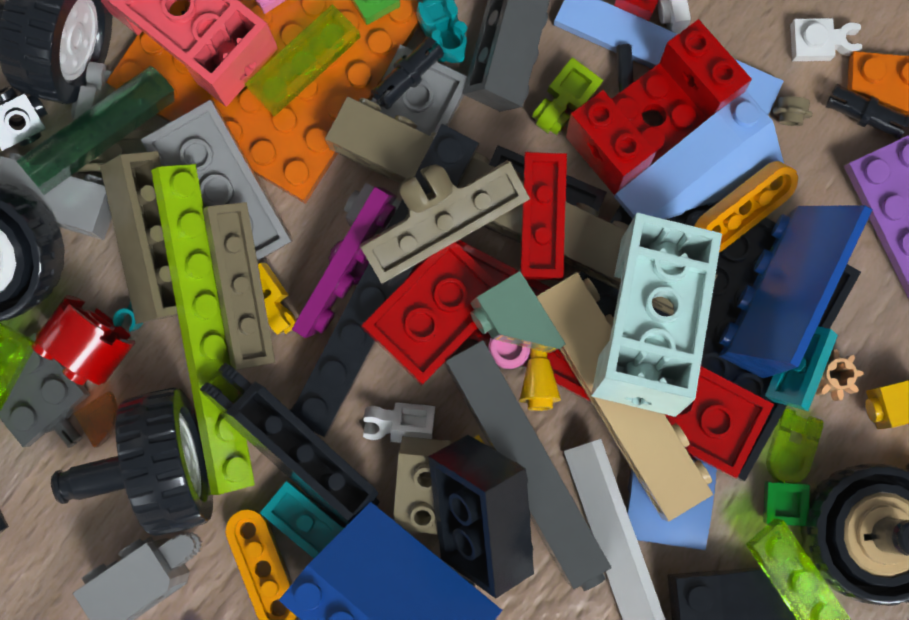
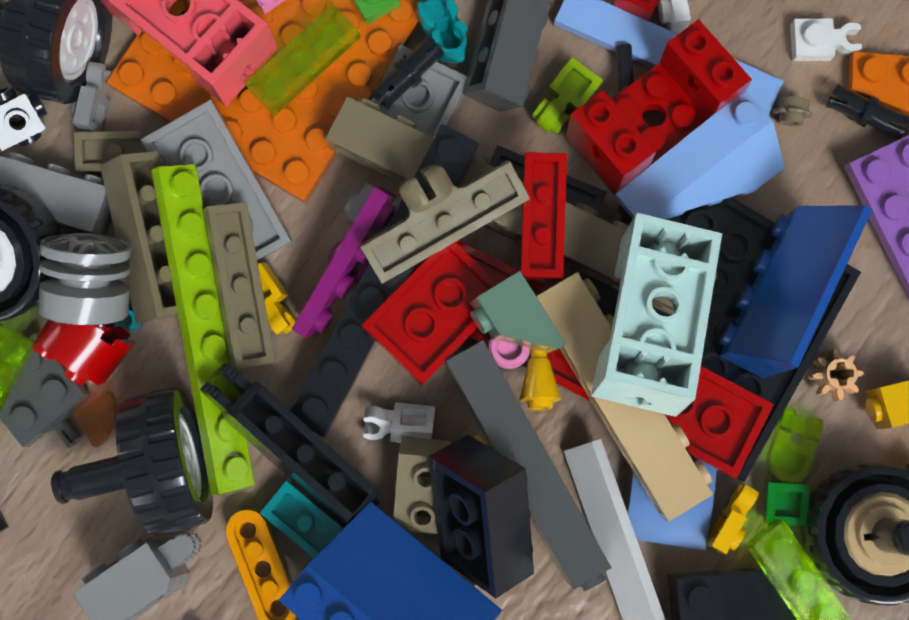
(84, 279): none -> light grey wheel
(97, 129): clear green brick -> none
(728, 528): none -> yellow plate
(750, 202): light orange plate -> none
(799, 385): teal plate -> none

